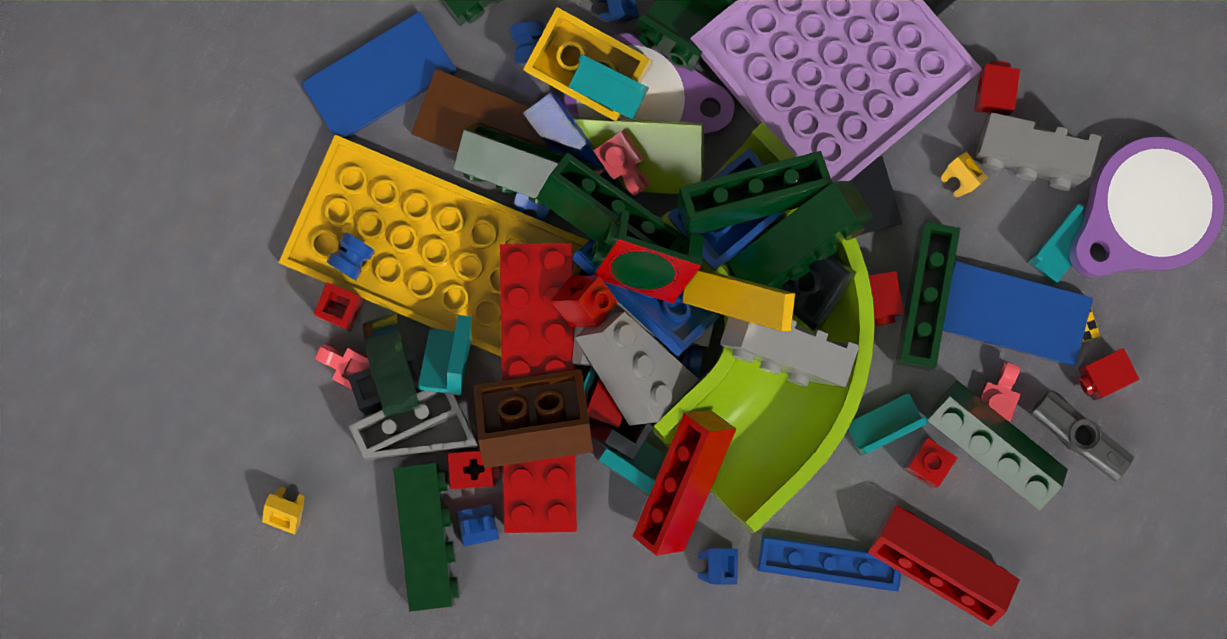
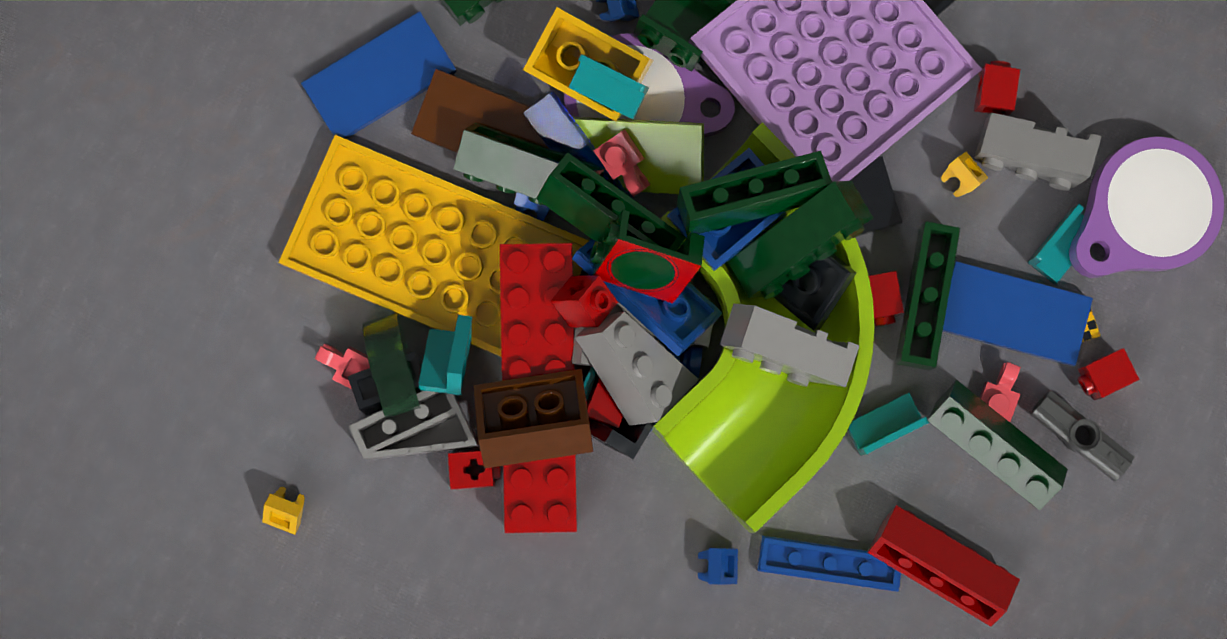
(338, 307): red brick -> none
(350, 256): blue wheel -> none
(424, 537): dark green brick -> none
(478, 525): blue tile -> none
(526, 37): blue wheel -> none
(639, 471): teal panel -> none
(684, 482): red brick -> none
(741, 299): yellow tile -> none
(930, 463): red brick -> none

